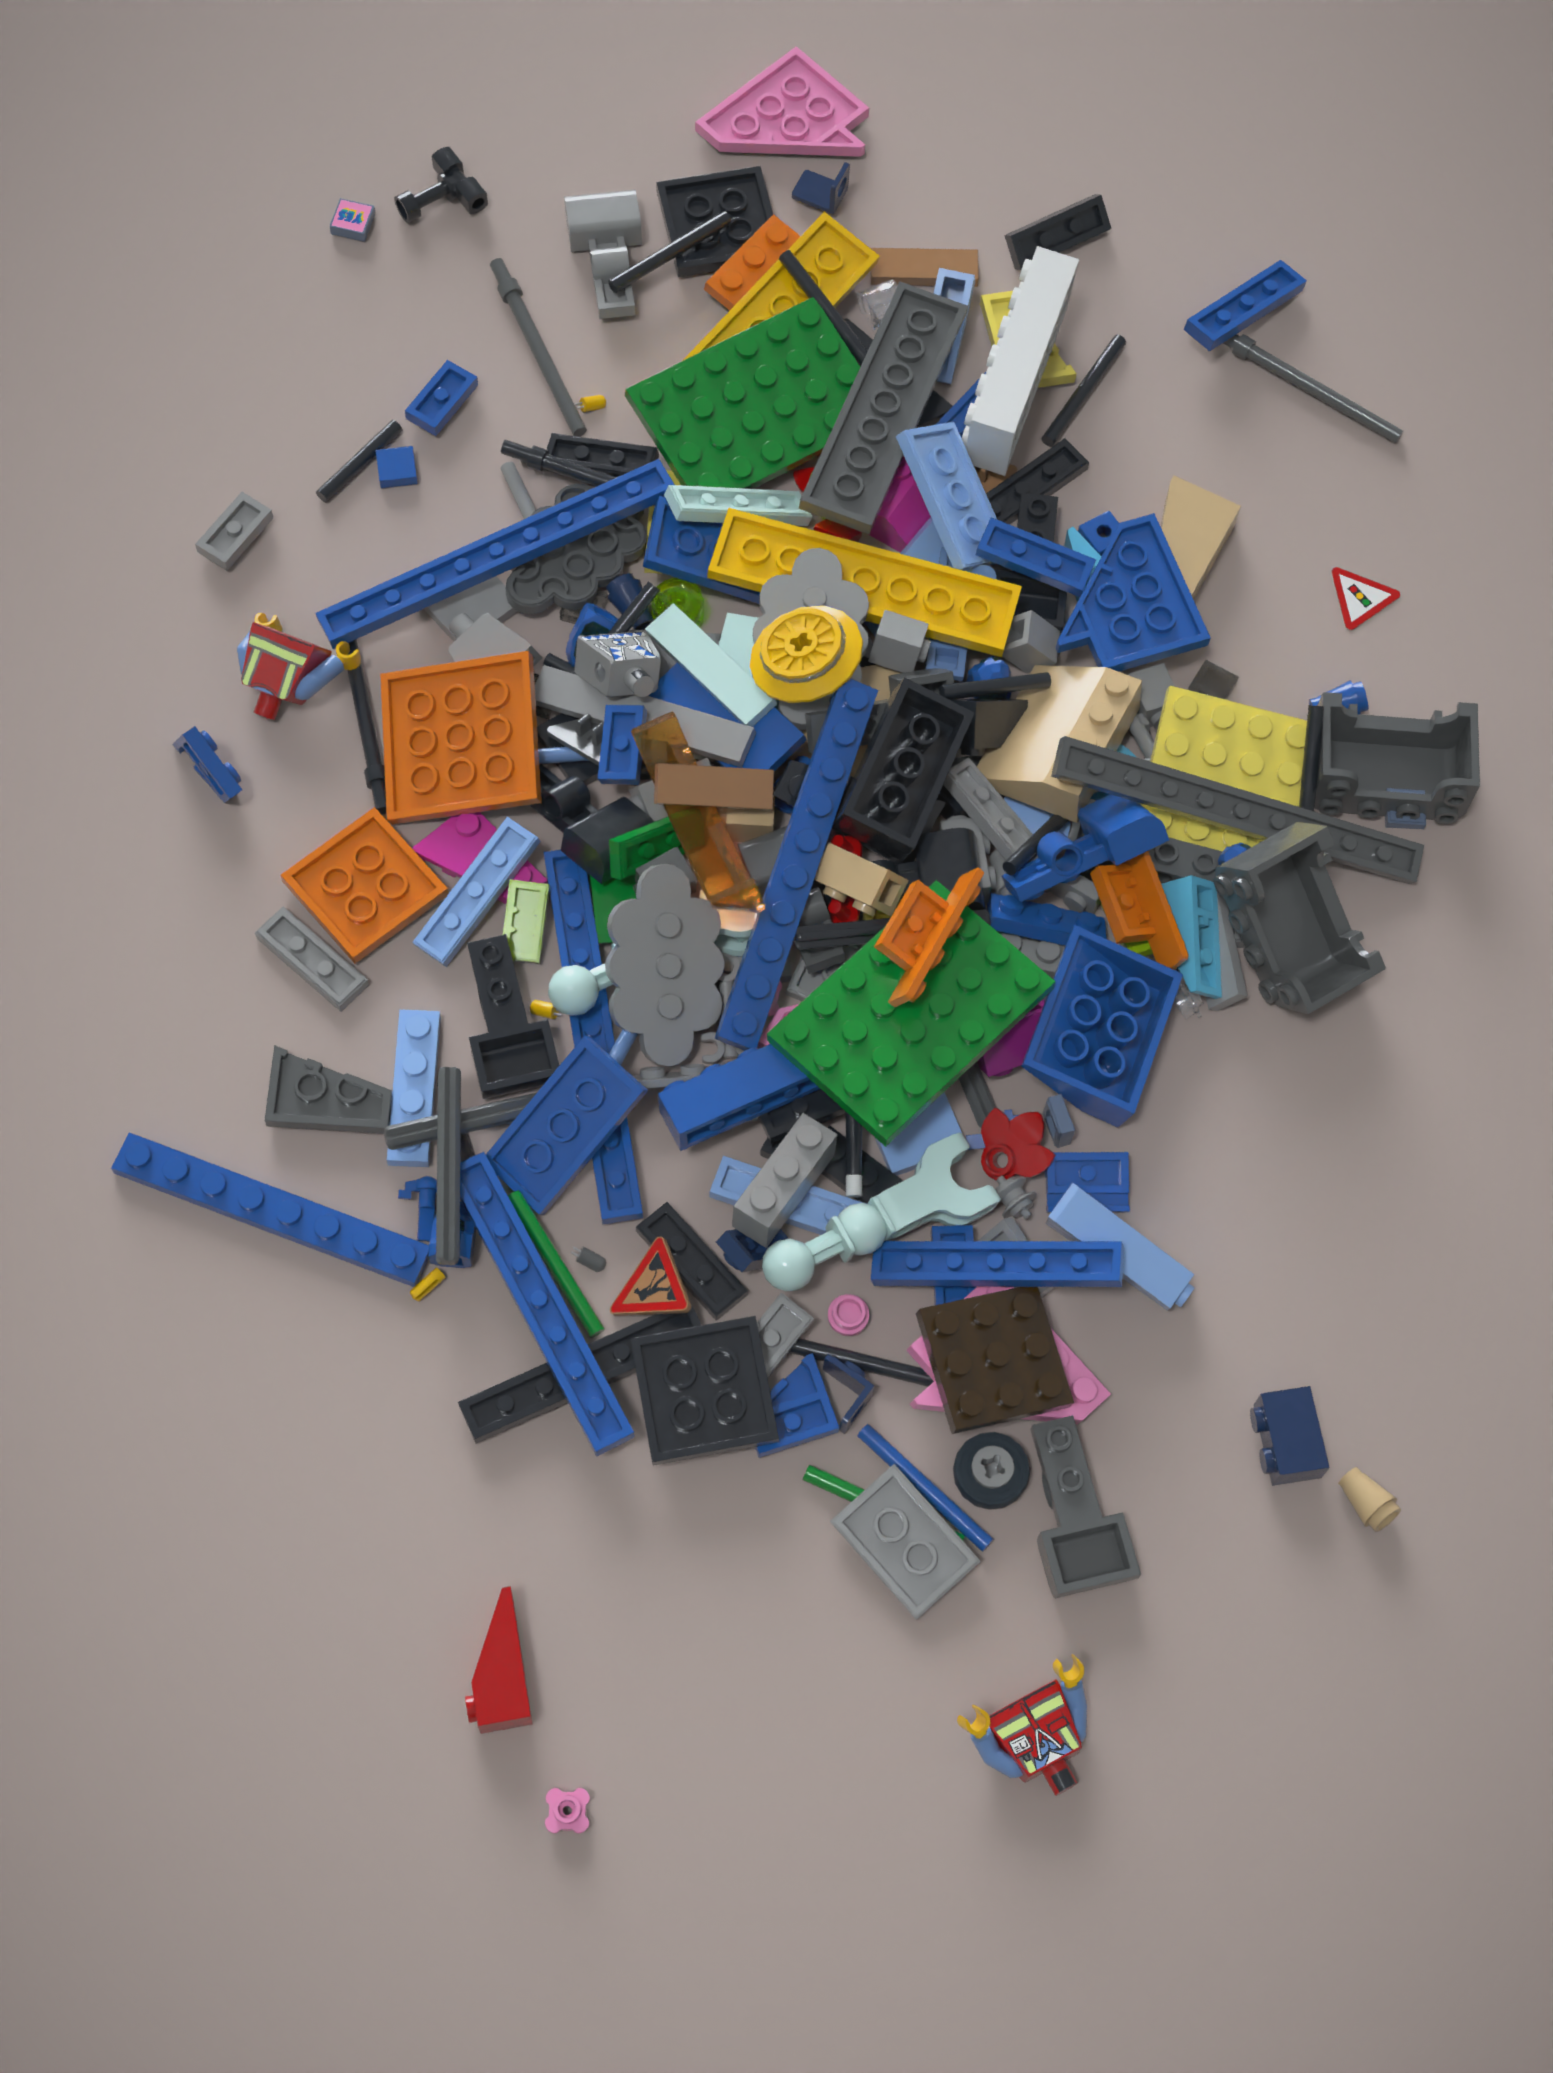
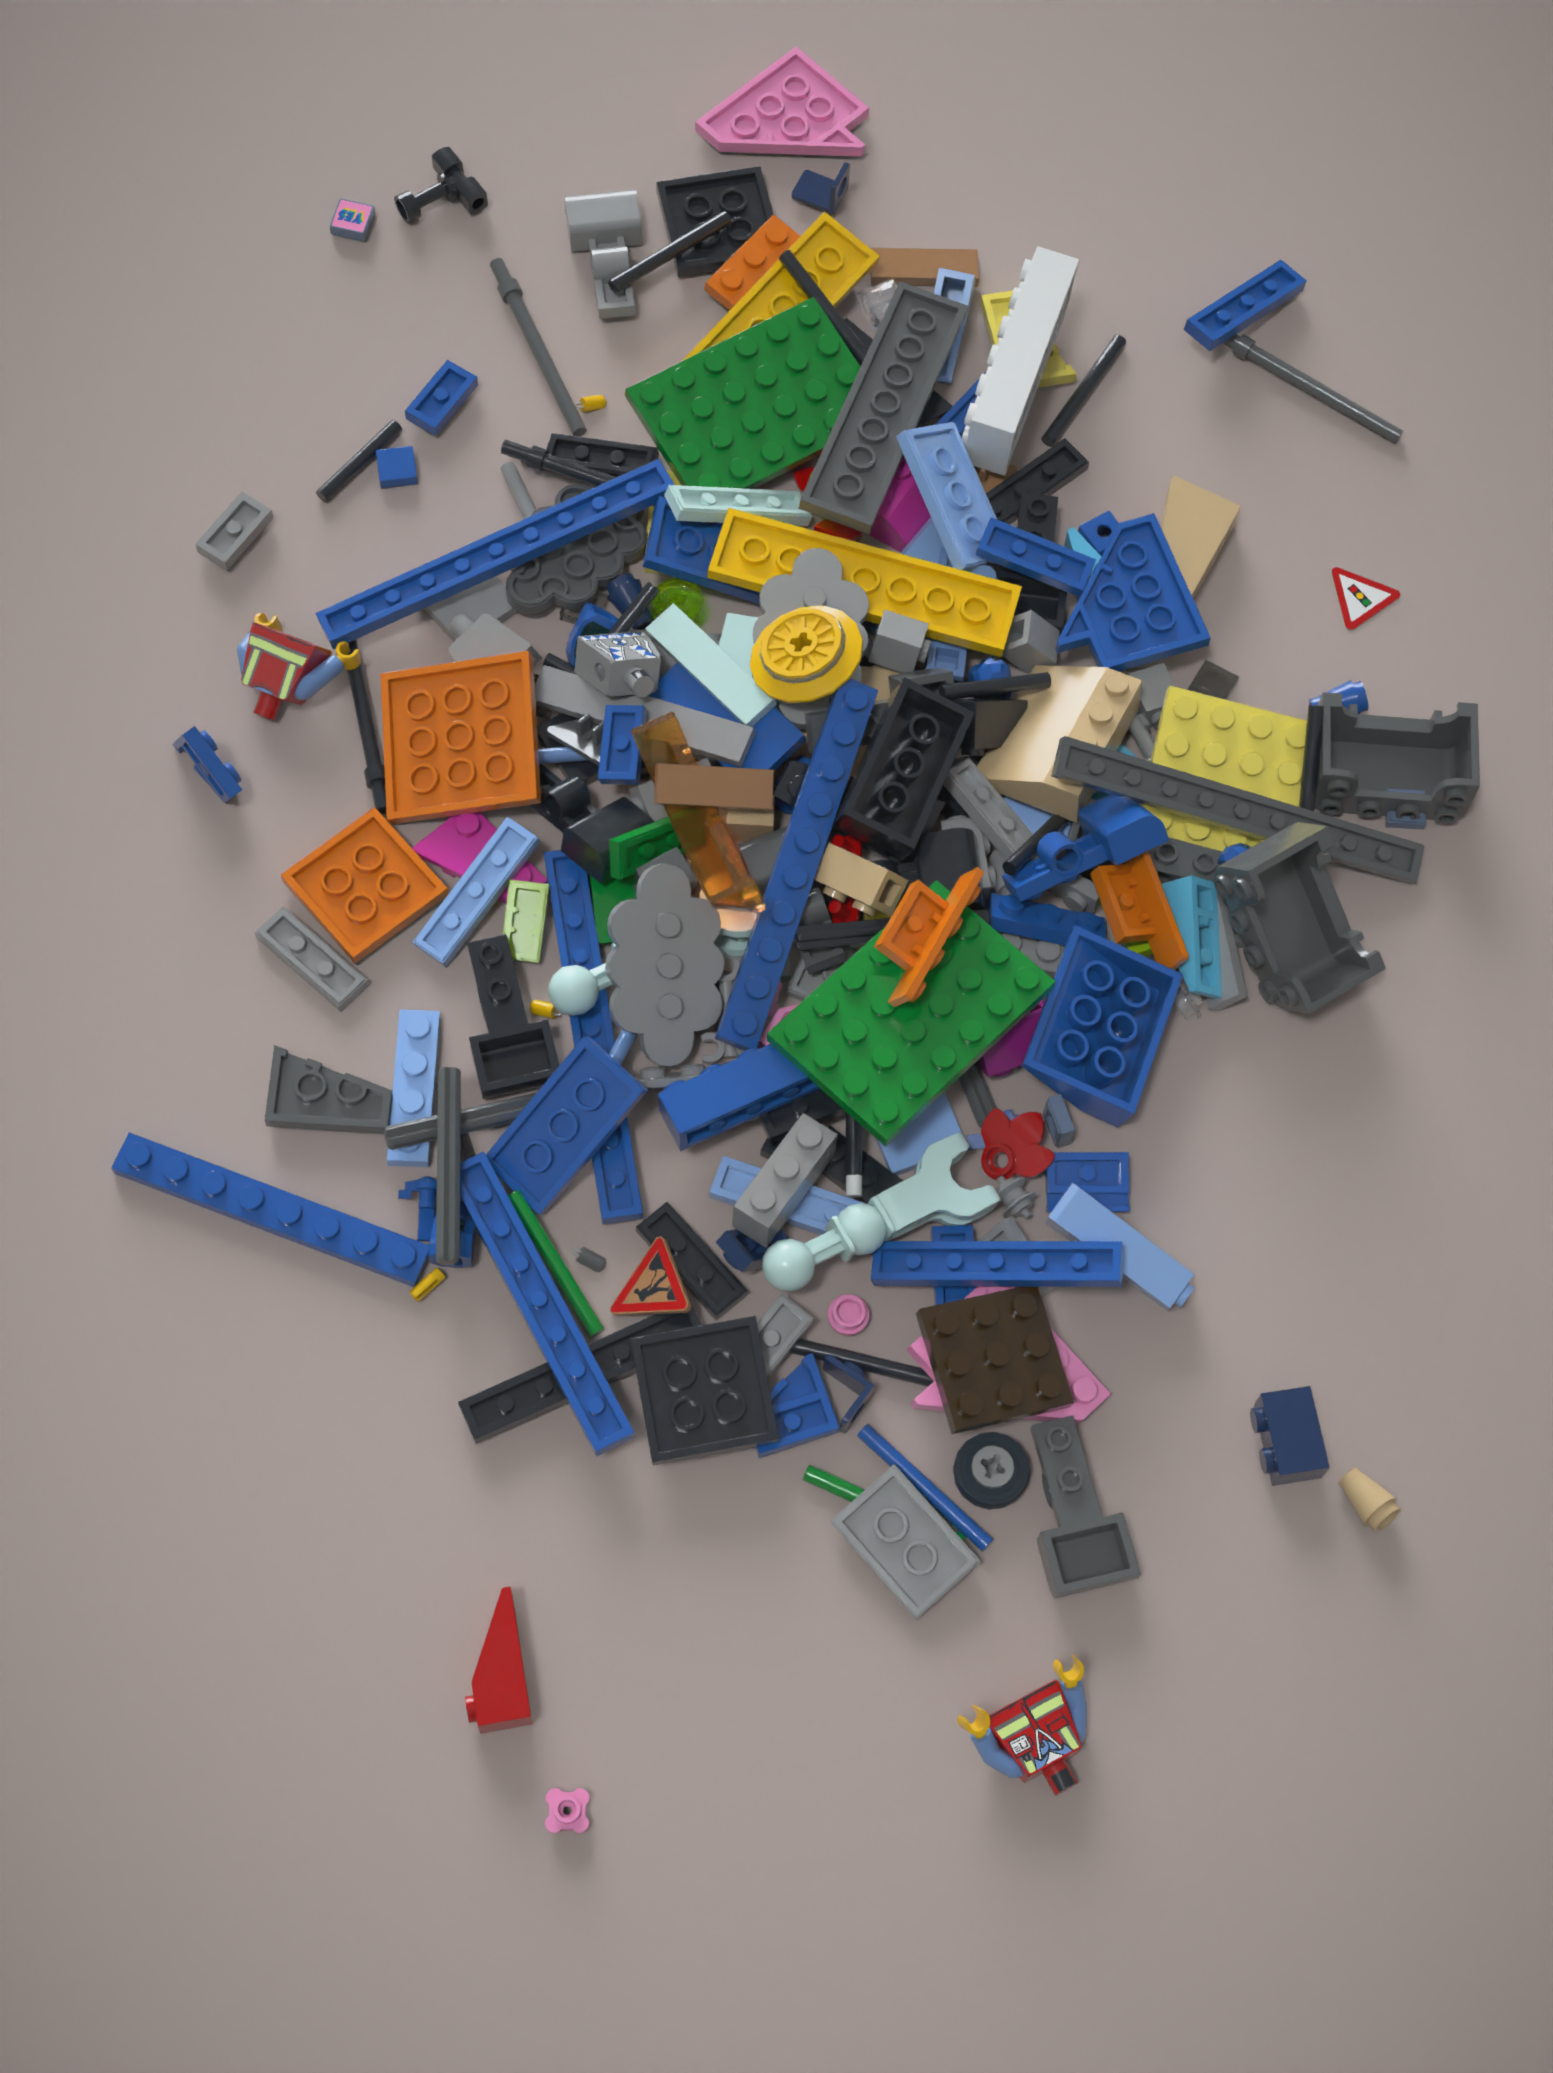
(1059, 230): black plate -> none

